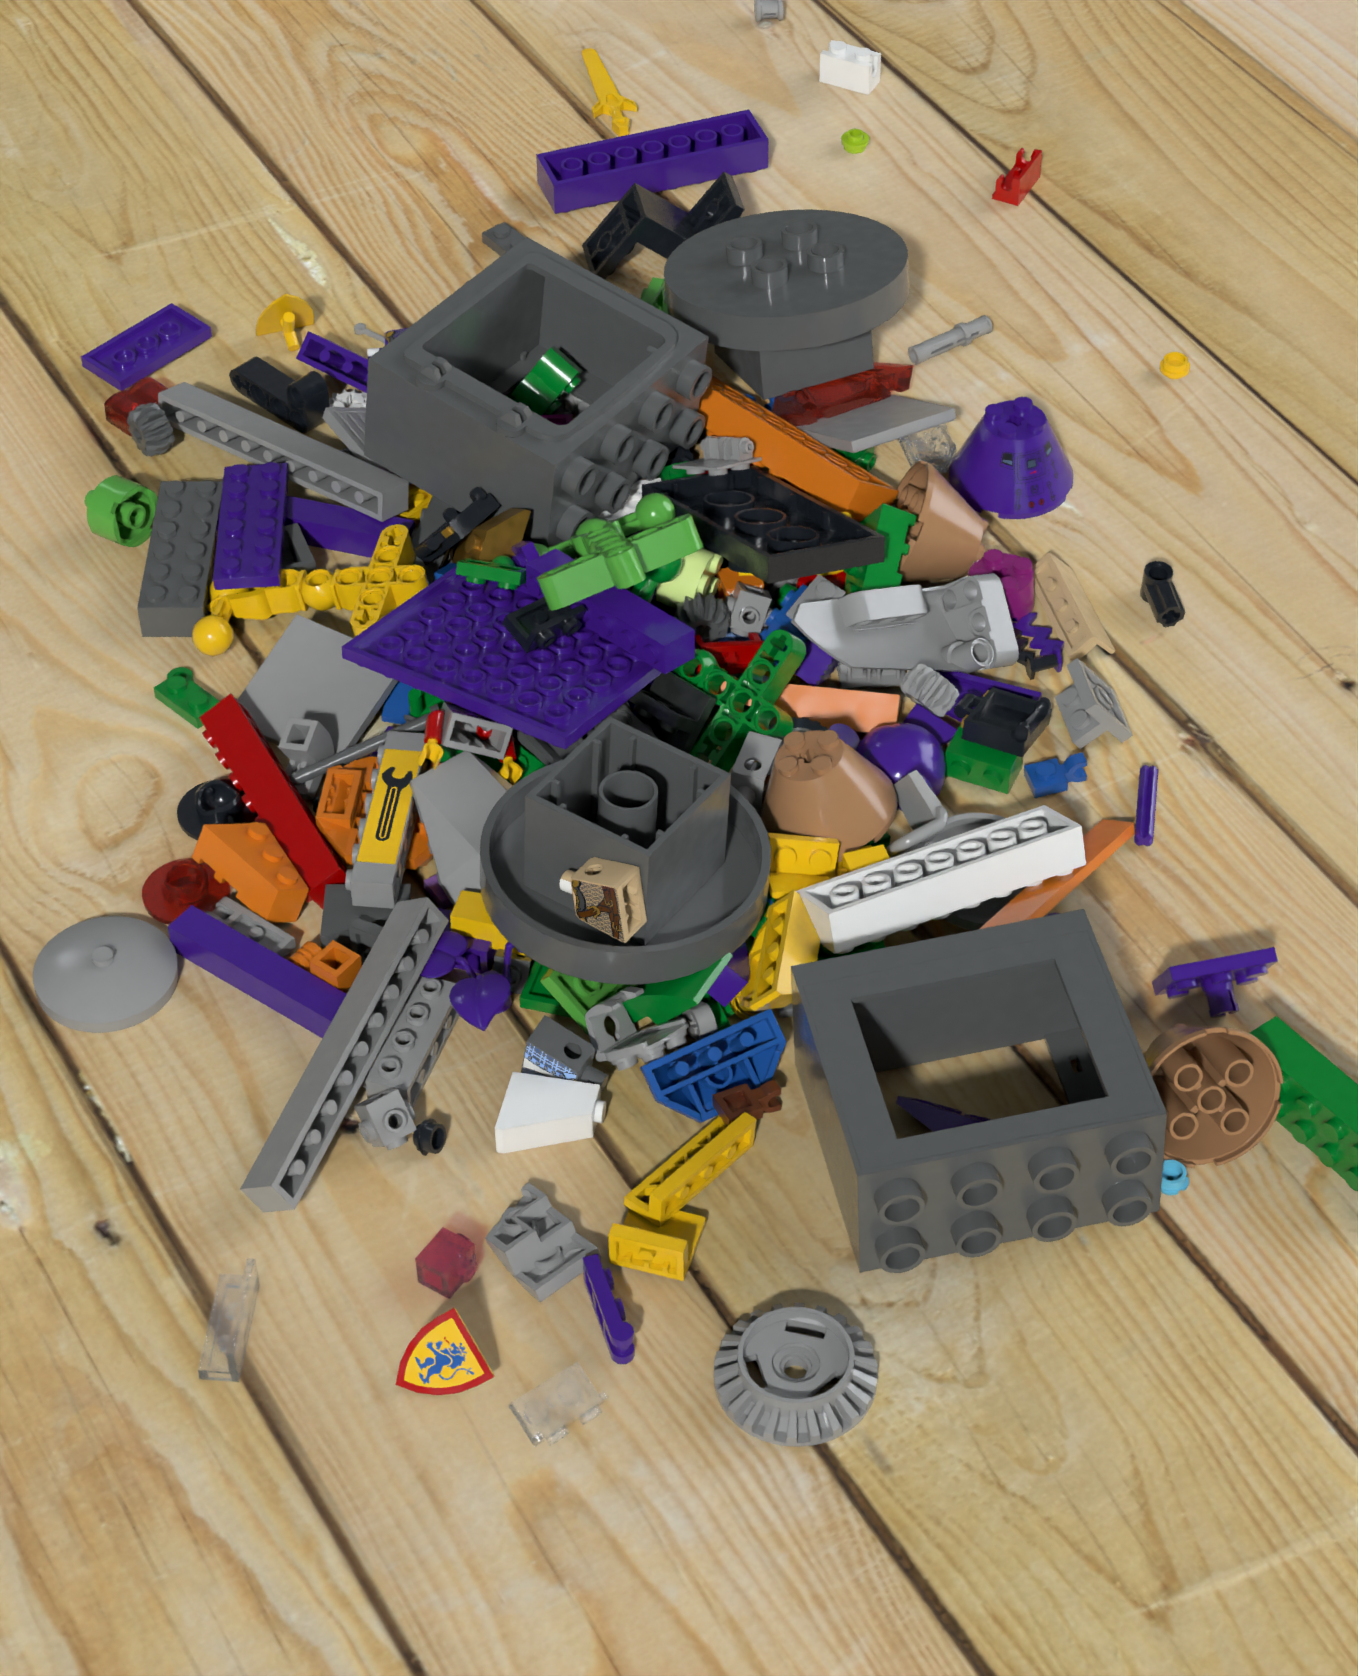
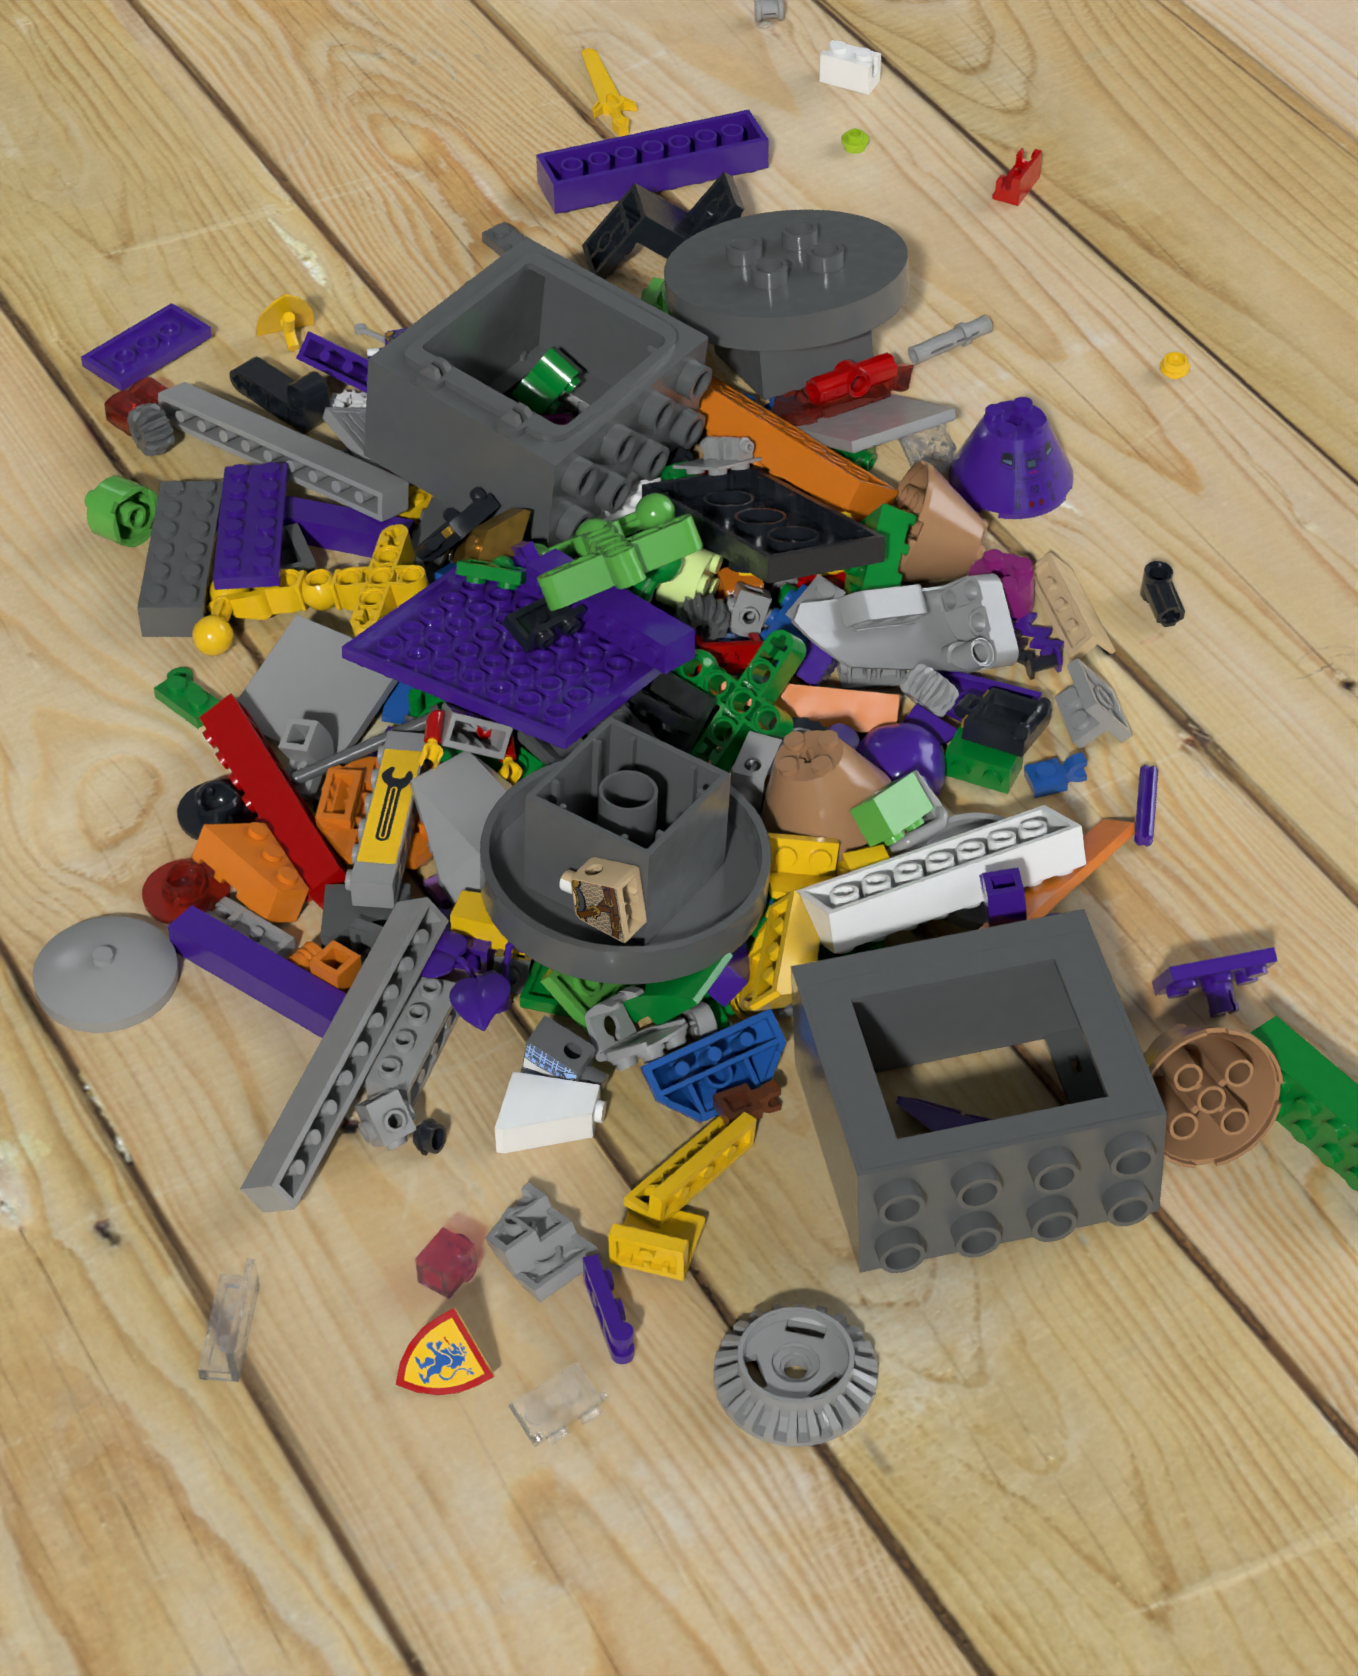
(851, 378): none -> red piece
(892, 810): none -> brick
(1003, 896): none -> dark purple brick
(1177, 1173): medium azure plate -> none

